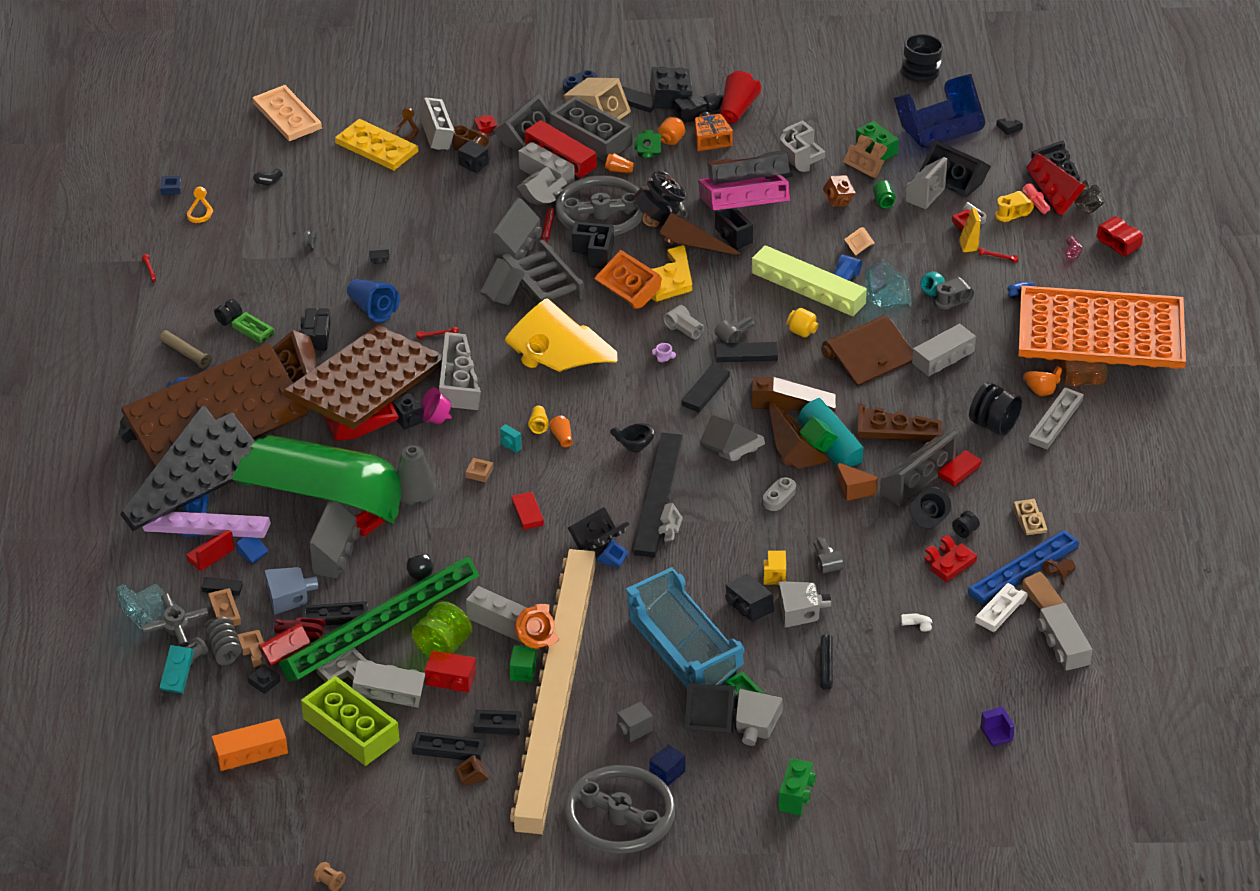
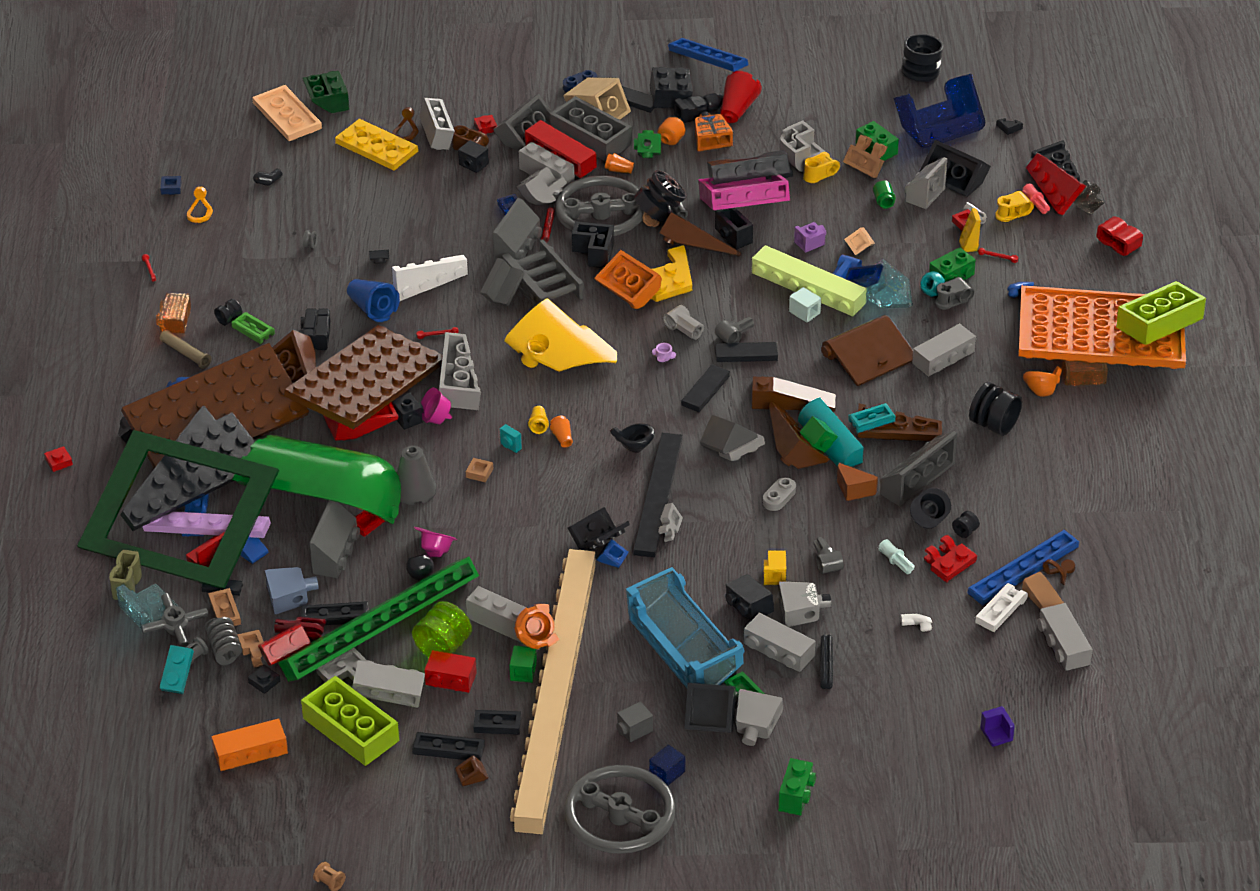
(58, 459): none -> red plate
(126, 571): none -> olive brick
(174, 312): none -> clear orange brick
(236, 535): none -> dark green door
(328, 91): none -> dark green slope
(420, 278): none -> white wing
(435, 543): none -> dark pink piece
(506, 203): none -> clear blue tile
(527, 510): red tile -> none
(708, 54): none -> blue tile
(779, 642): none -> light grey brick
(802, 322): yellow head -> none
(805, 304): none -> light aqua brick
(810, 236): none -> medium lavender brick
(820, 167): none -> yellow piece
(839, 191): dark orange brick -> none
(861, 275): none -> clear blue slope
(876, 416): none -> teal tile
(896, 556): none -> light aqua axle
(954, 265): none -> green brick
(959, 468): red tile -> none
(1029, 517): tan slope -> none
(1056, 418): light grey plate -> none
(1075, 247): clear pink arm -> none
(1160, 312): none -> lime brick

